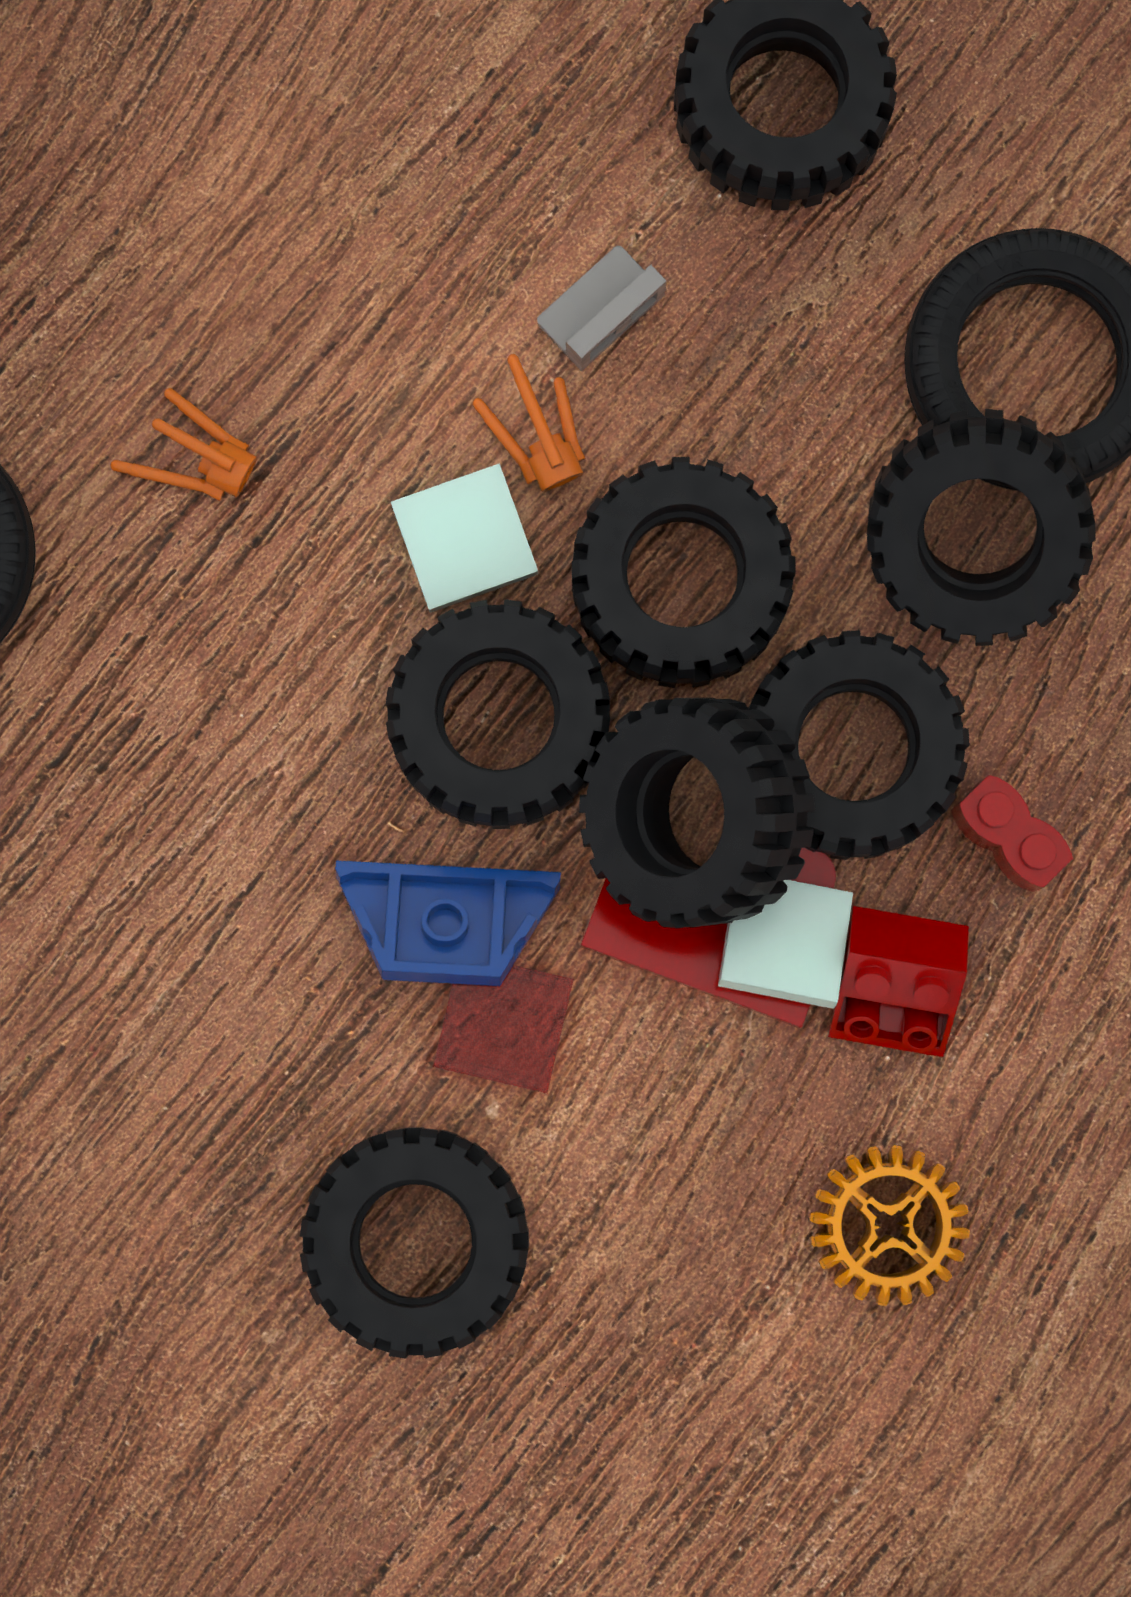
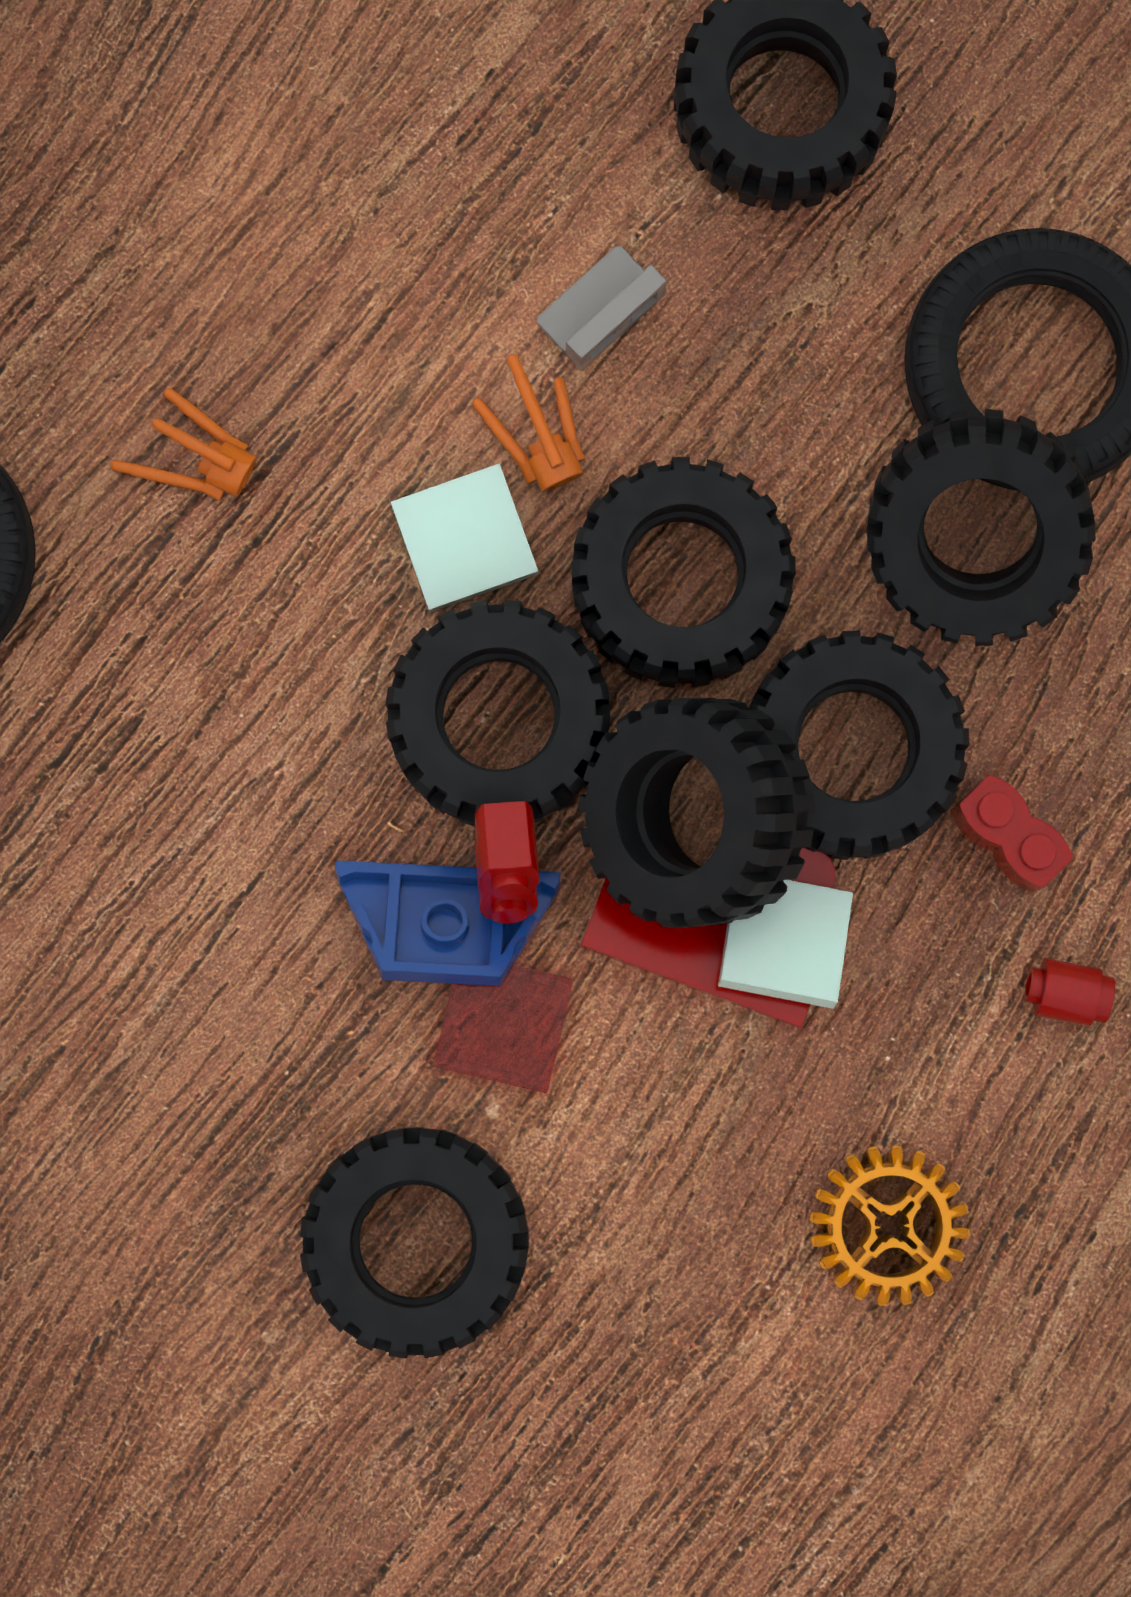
(506, 861): none -> red brick
(900, 981): red slope -> none
(1070, 992): none -> red brick

